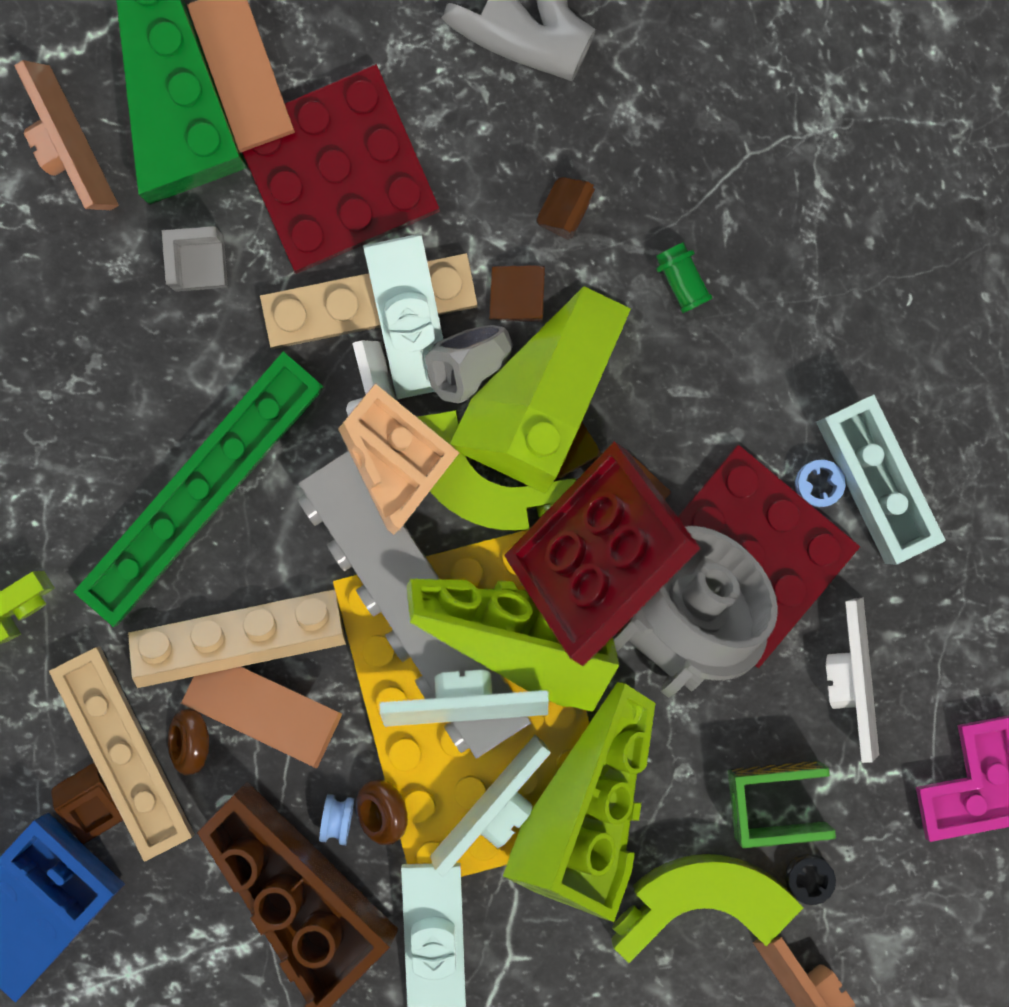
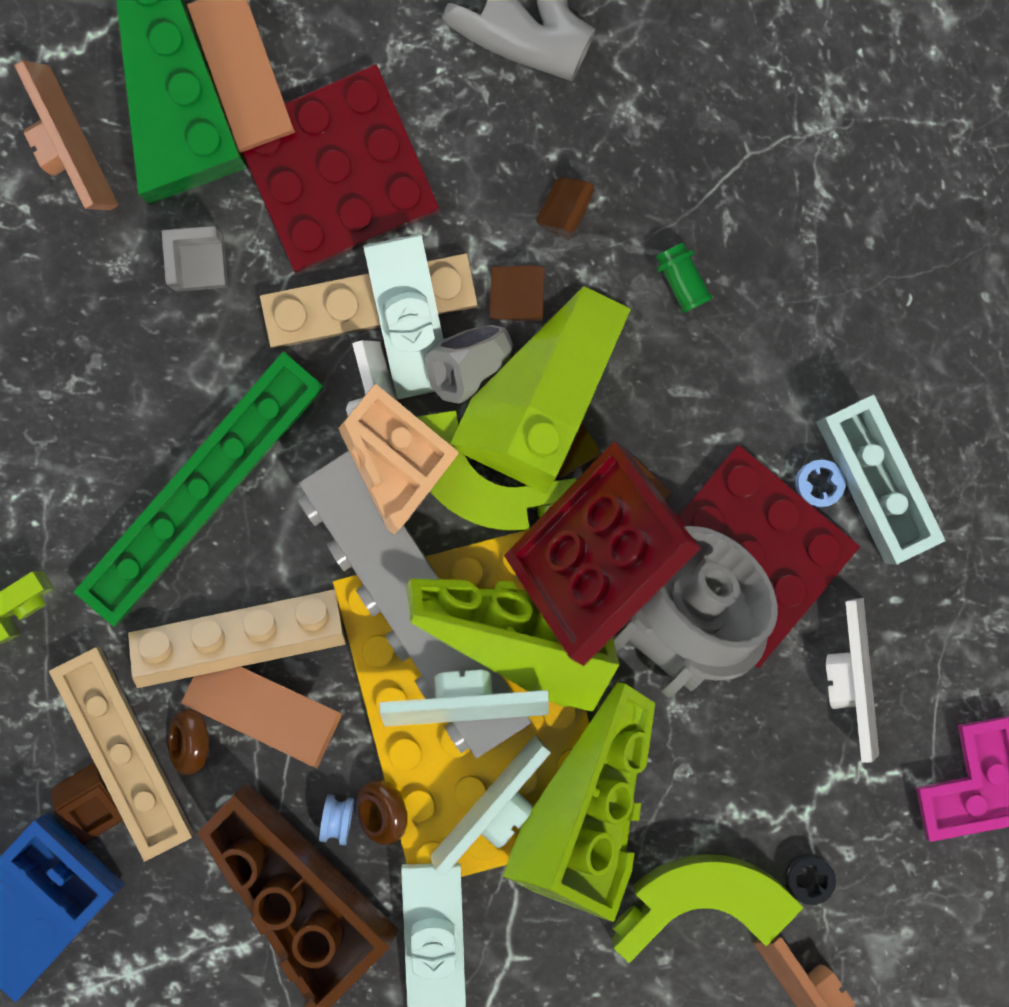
(778, 834): bright green piece -> none

